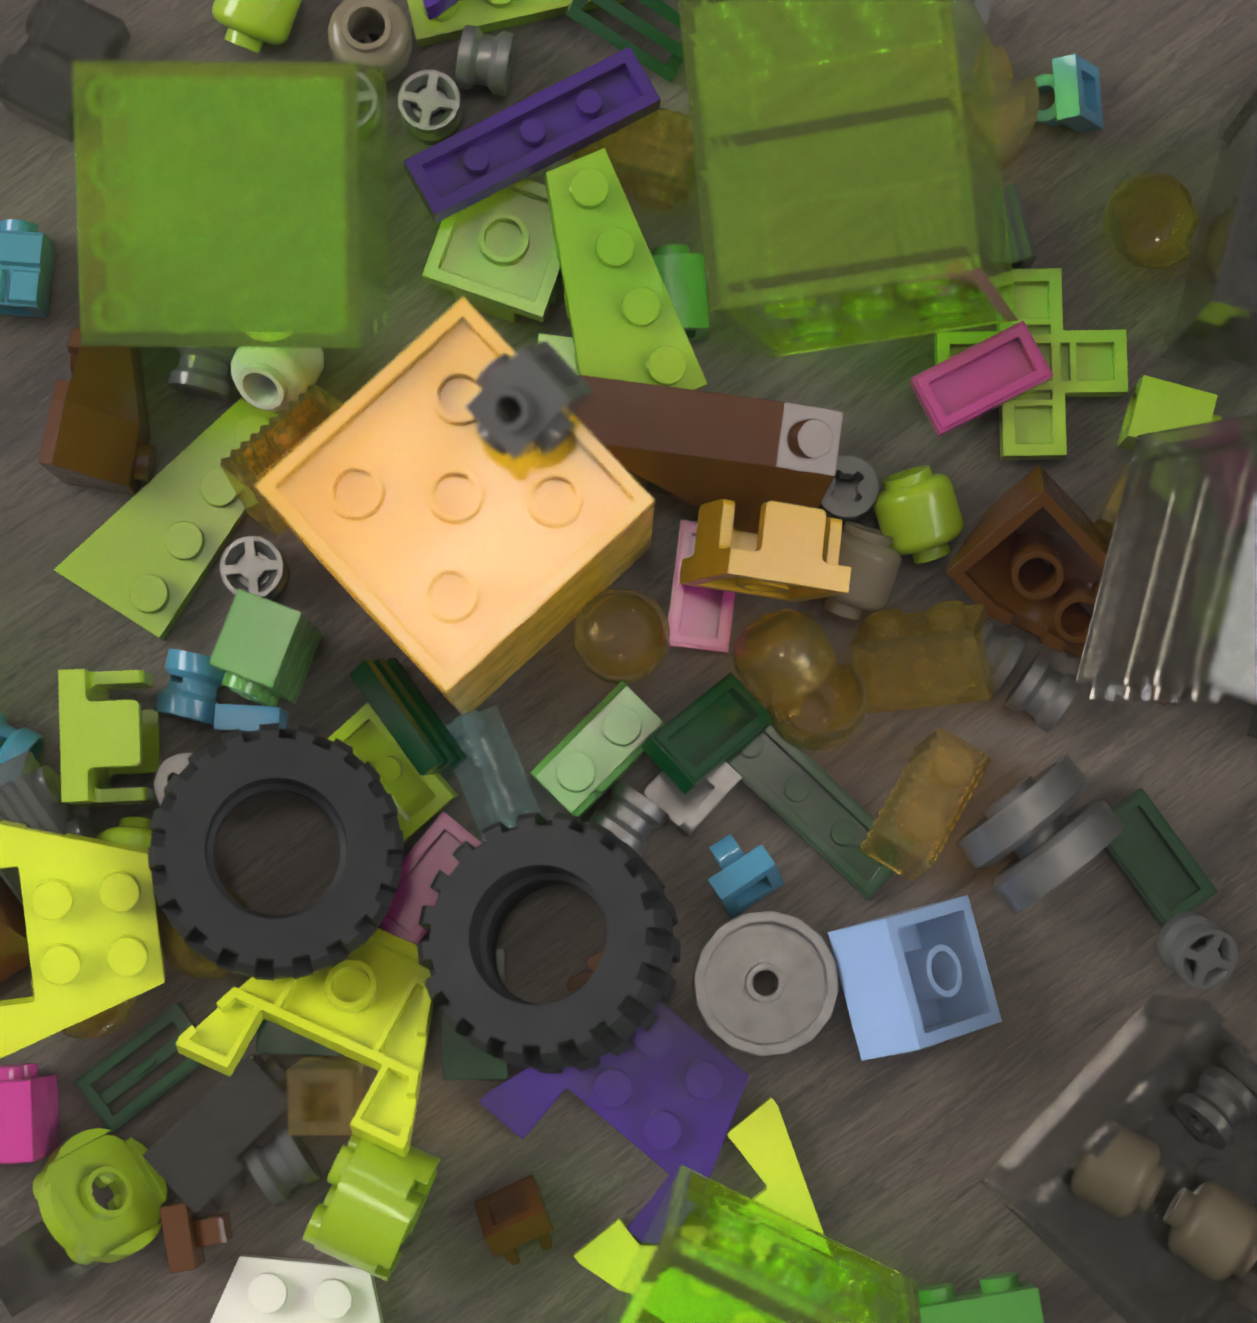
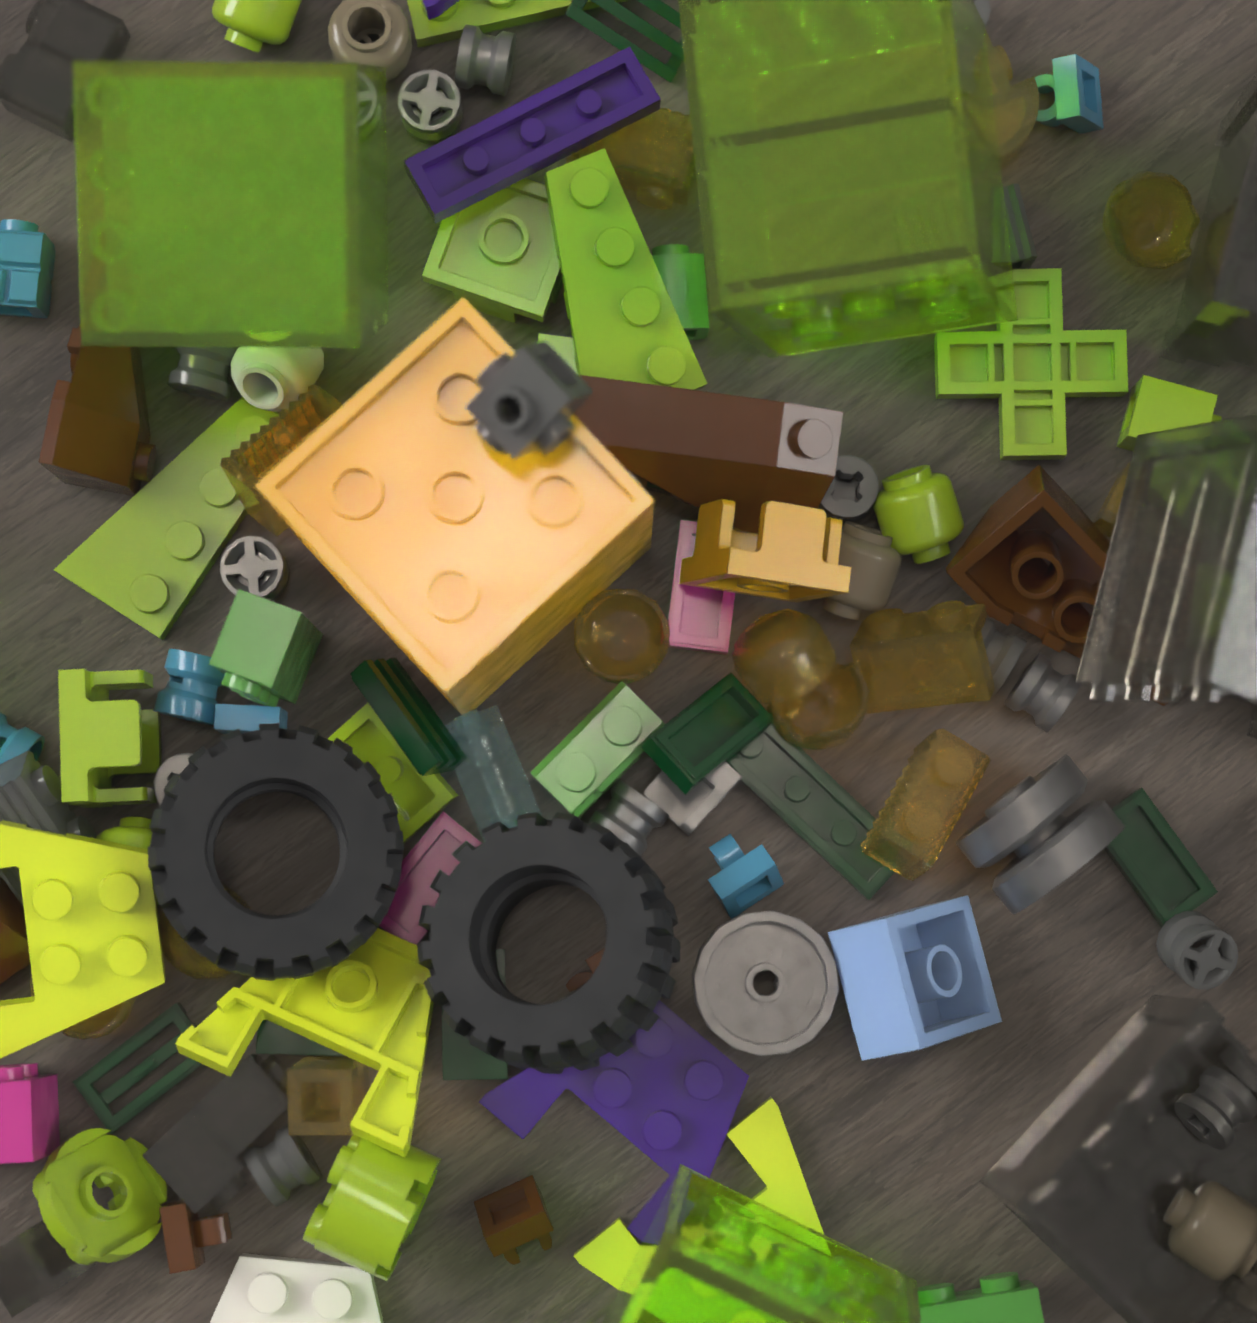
(980, 378): dark pink tile -> none
(1122, 1176): dark tan head -> none

